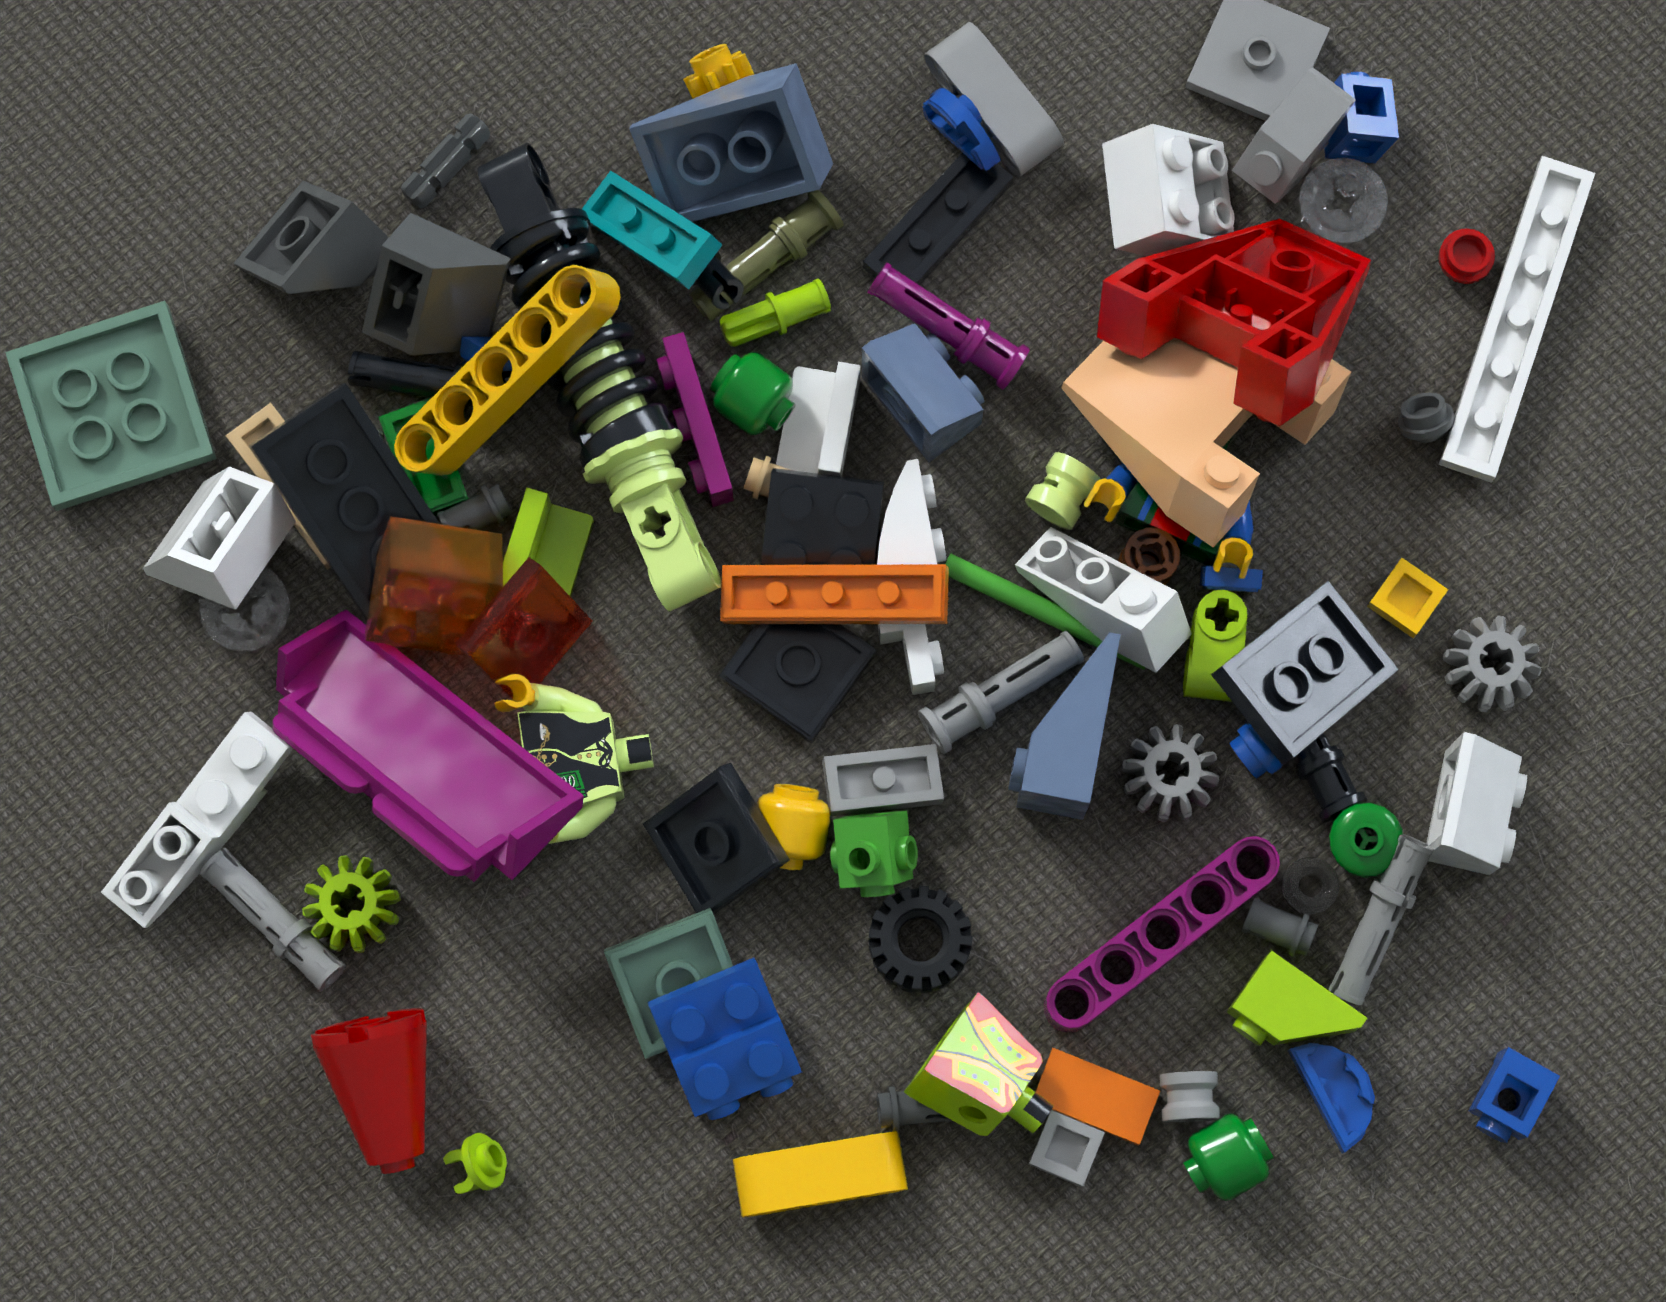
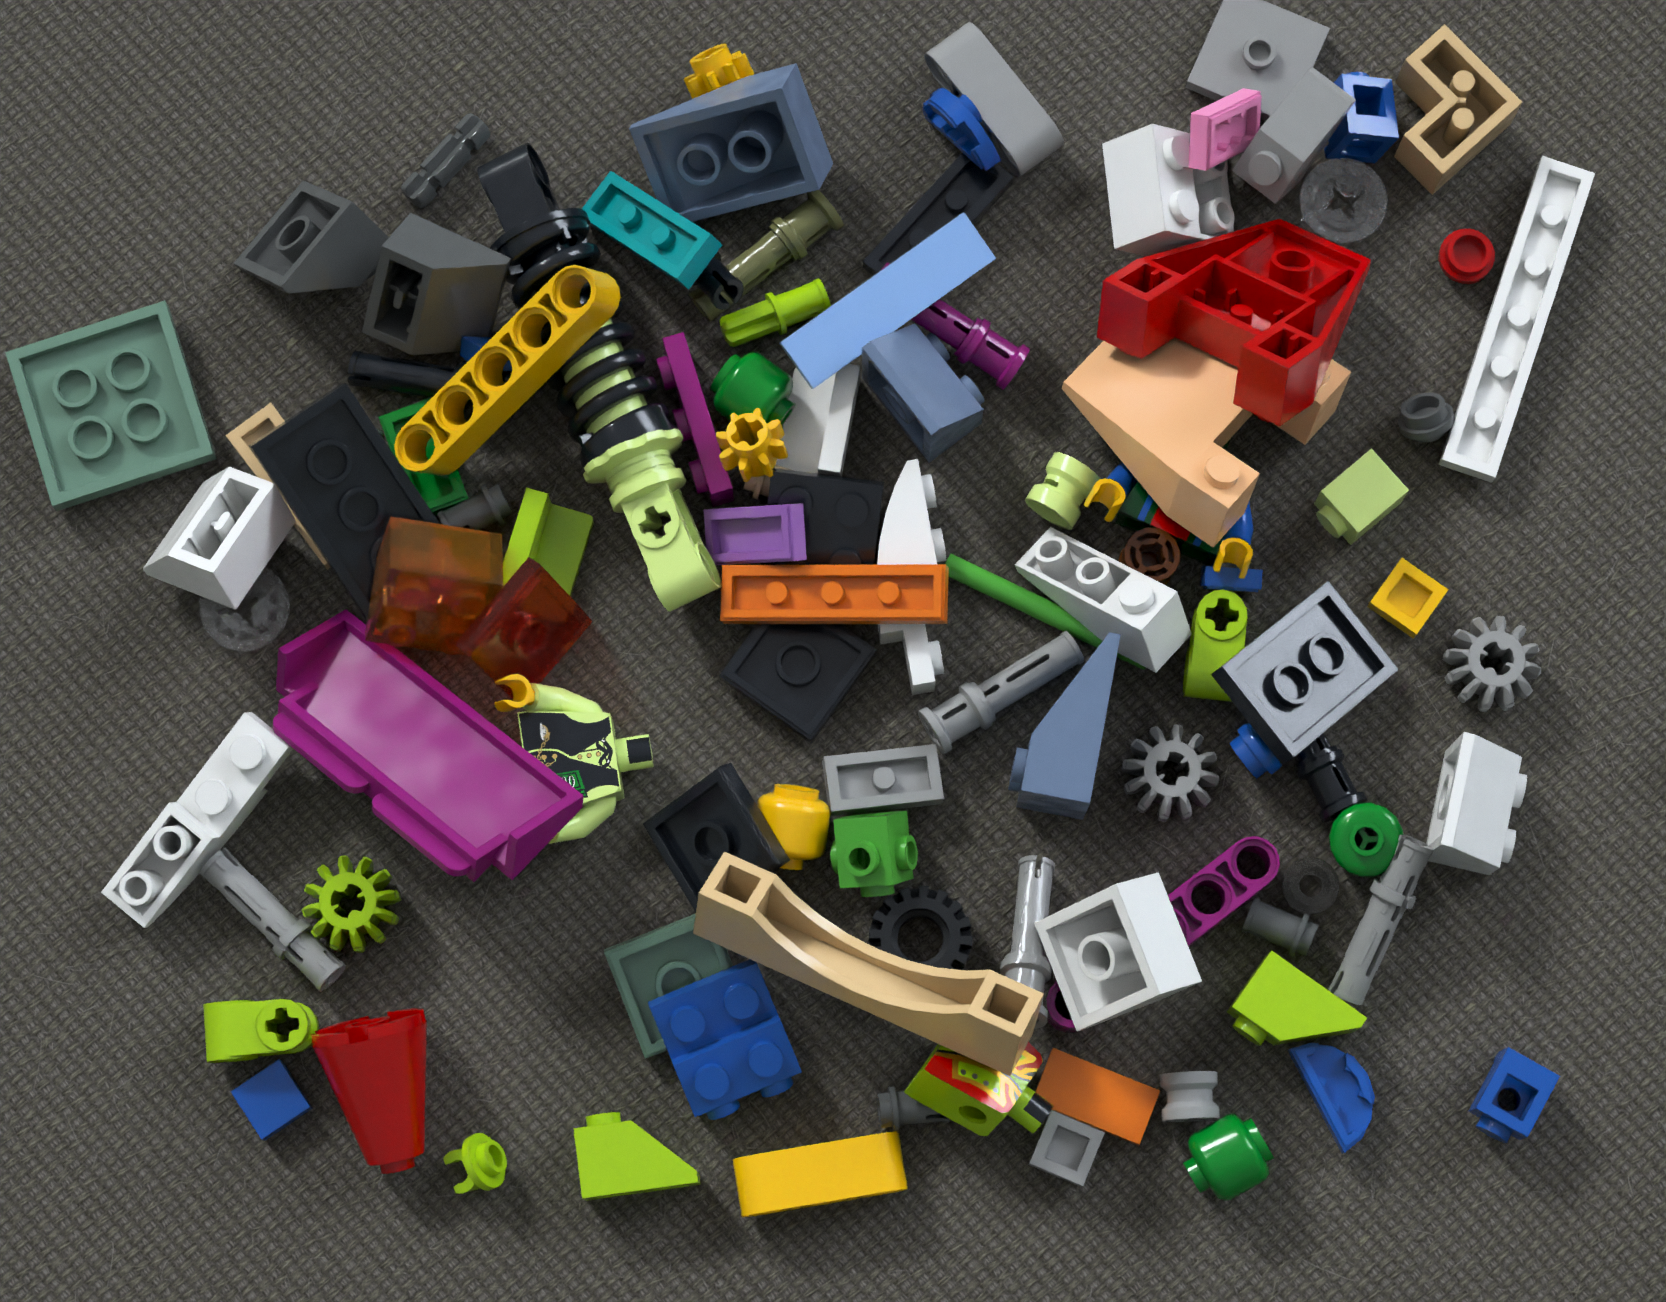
(249, 1029): none -> lime piece
(271, 1100): none -> blue tile
(625, 1160): none -> lime slope
(746, 431): none -> yellow gear
(756, 534): none -> medium lavender tile
(887, 300): none -> light blue tile
(959, 1009): none -> tan arch
(1027, 956): none -> light grey pin
(1117, 951): none -> white slope
(1224, 128): none -> bright pink plate
(1359, 498): none -> yellowish green brick
(1462, 107): none -> tan brick

